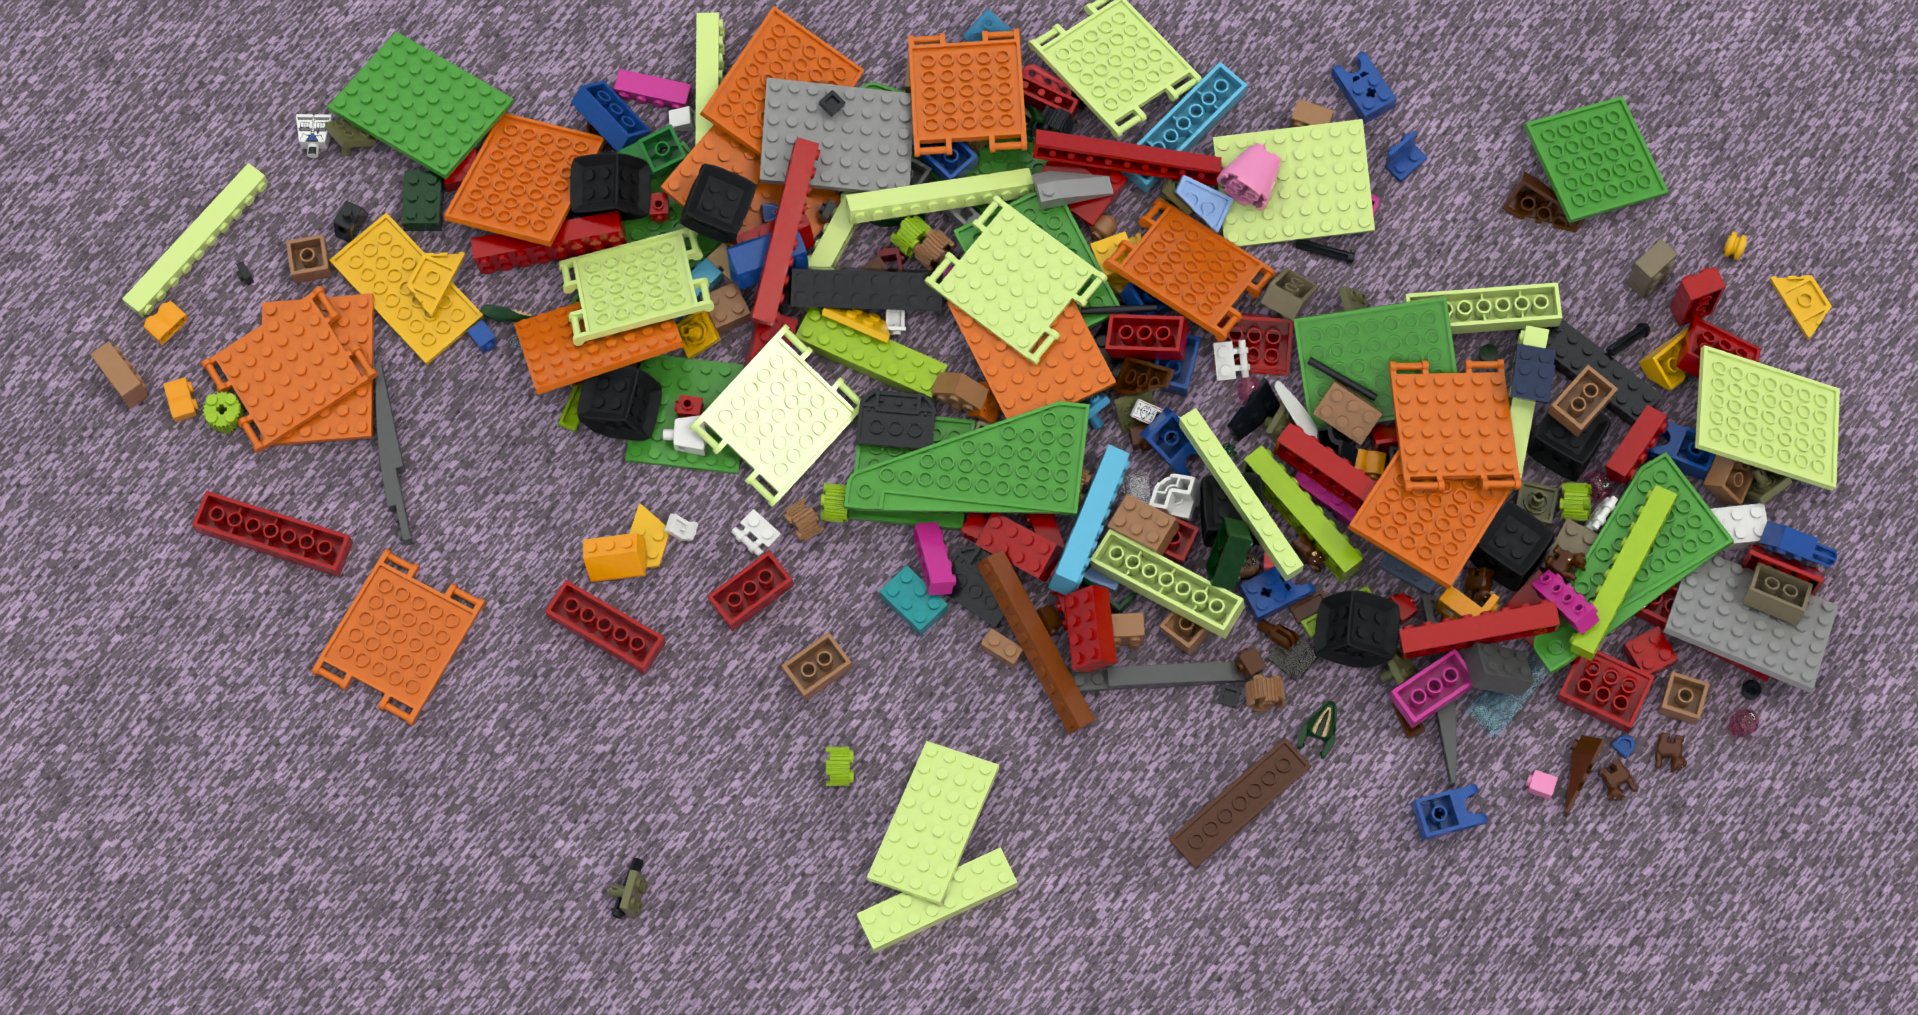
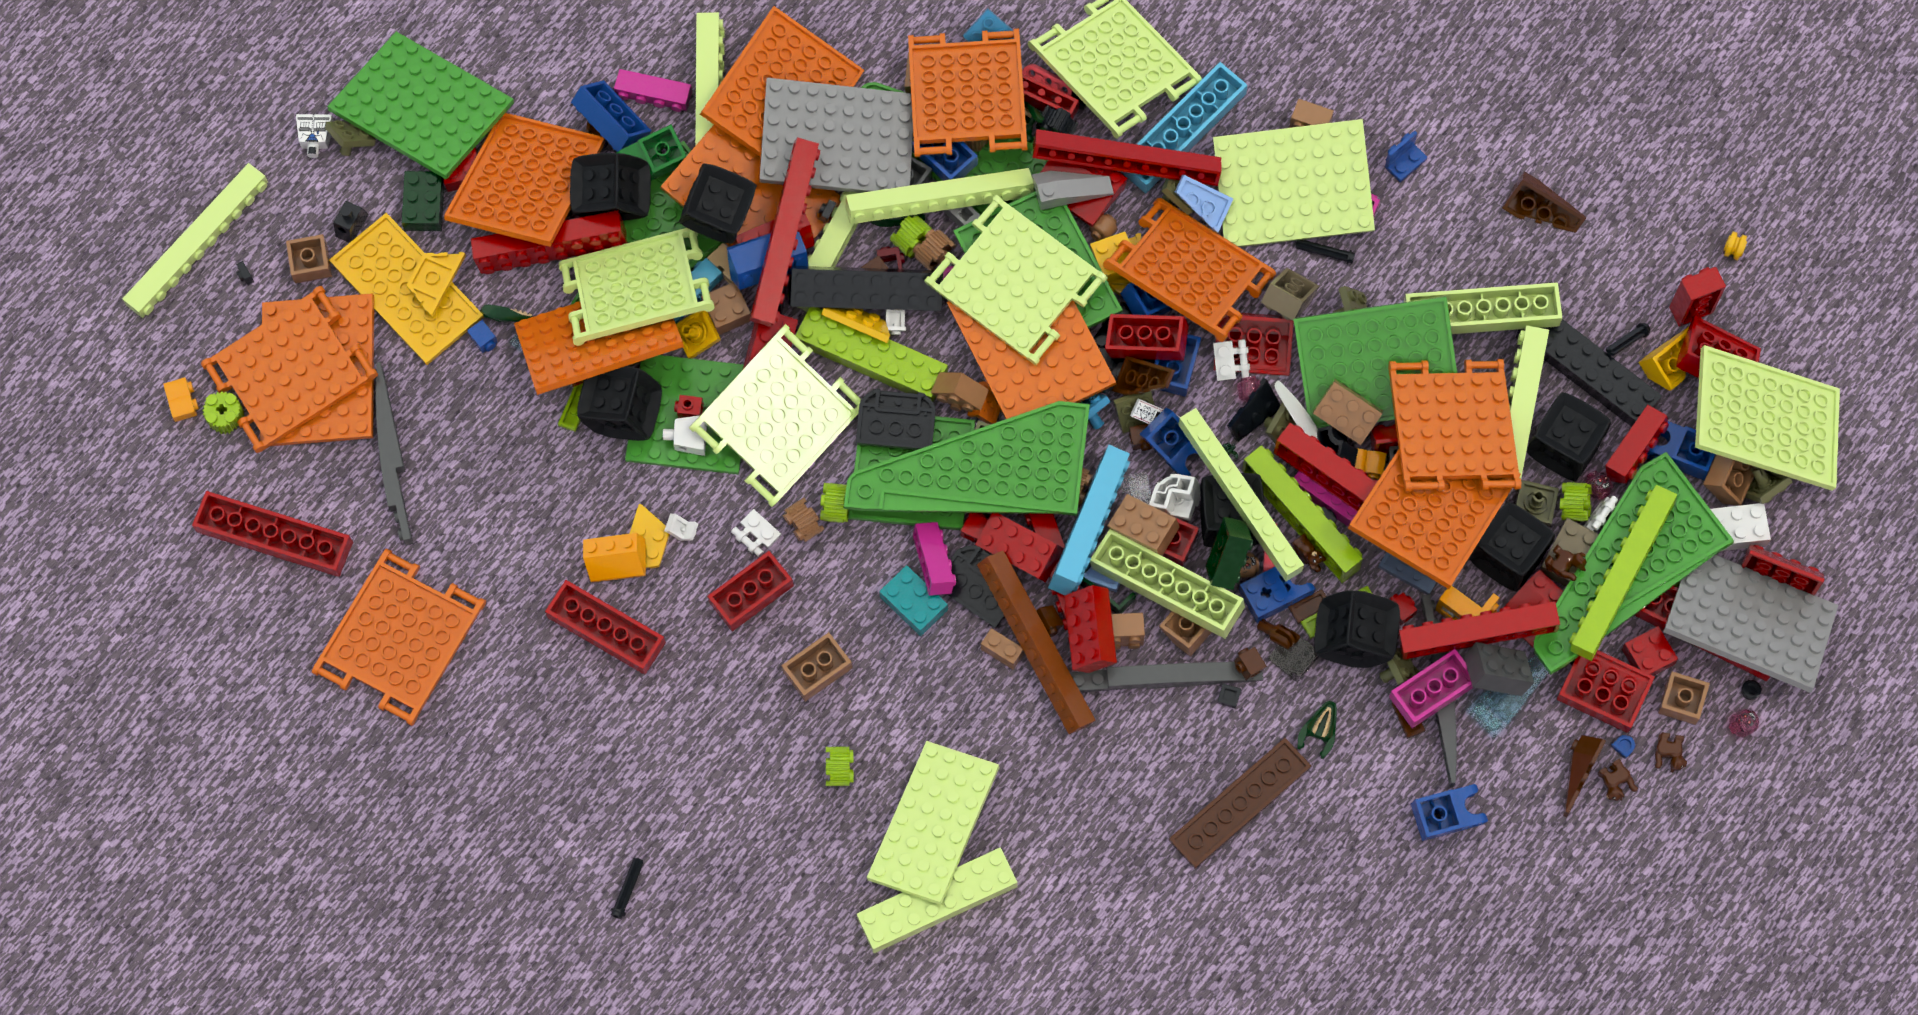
(120, 374): medium nougat brick -> none
(165, 322): light orange brick -> none
(631, 893): olive plate -> none
(659, 207): red brick -> none
(683, 119): white brick -> none
(769, 211): blue tile -> none
(832, 103): black plate -> none
(1119, 309): black bar -> none
(1251, 176): bright pink cone -> none
(1265, 693): medium nougat brick -> none
(1343, 379): black bar -> none
(1362, 84): blue brick -> none
(1479, 582): reddish brown animal -> none
(1488, 353): dark green tile -> none
(1533, 373): dark blue bracket -> none
(1541, 784): bright pink brick -> none
(1570, 606): dark pink brick -> none
(1582, 400): medium nougat brick -> none
(1595, 159): bright green plate -> none
(1652, 269): dark tan brick -> none
(1777, 593): dark tan brick -> none
(1796, 545): blue brick -> none
(1803, 300): yellow wing -> none

